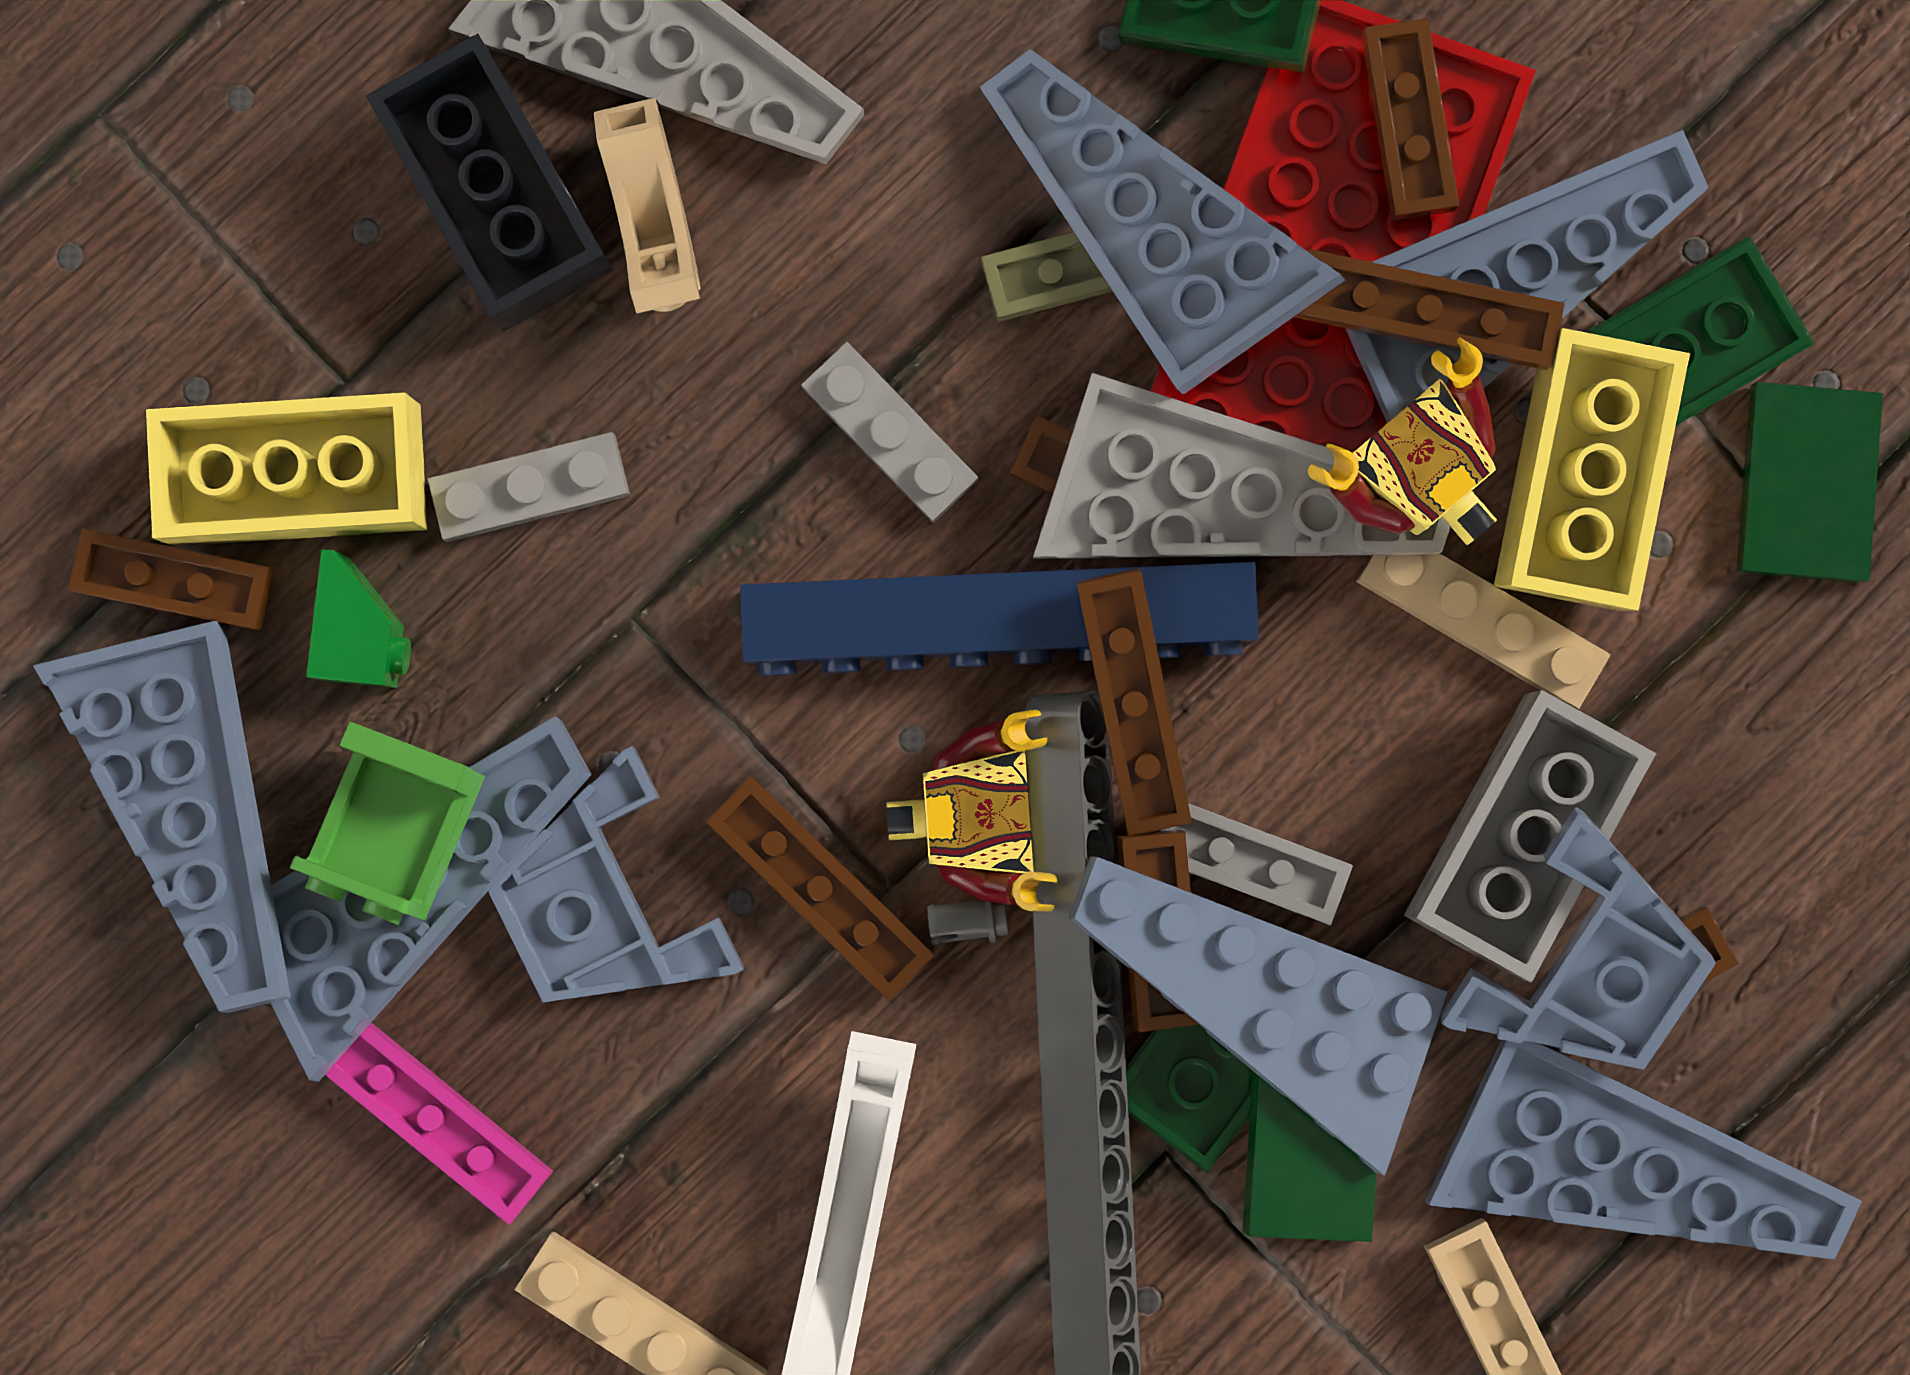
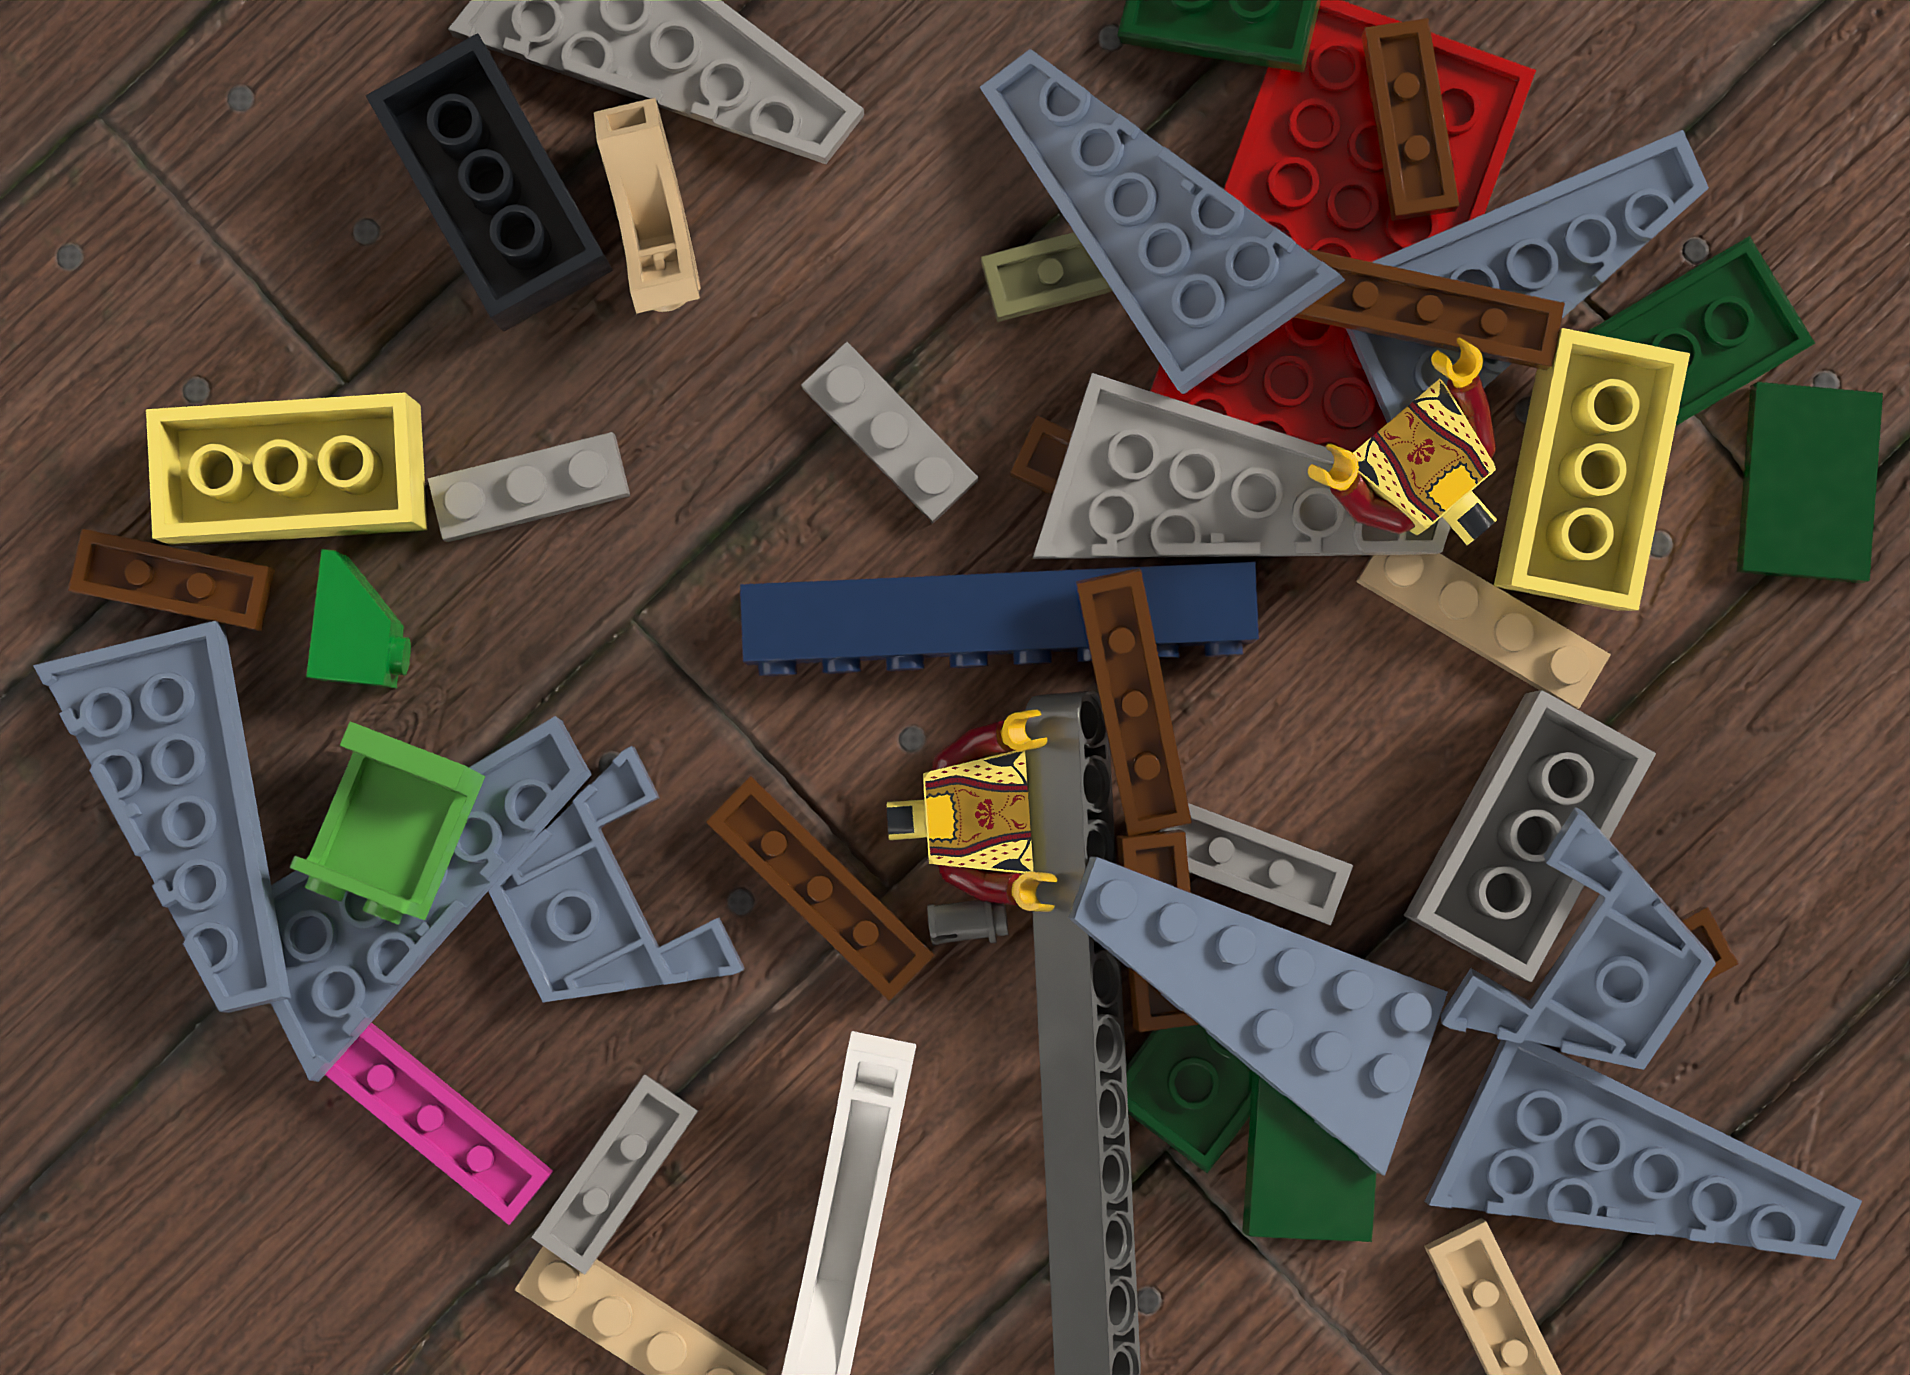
(614, 1174): none -> light grey plate

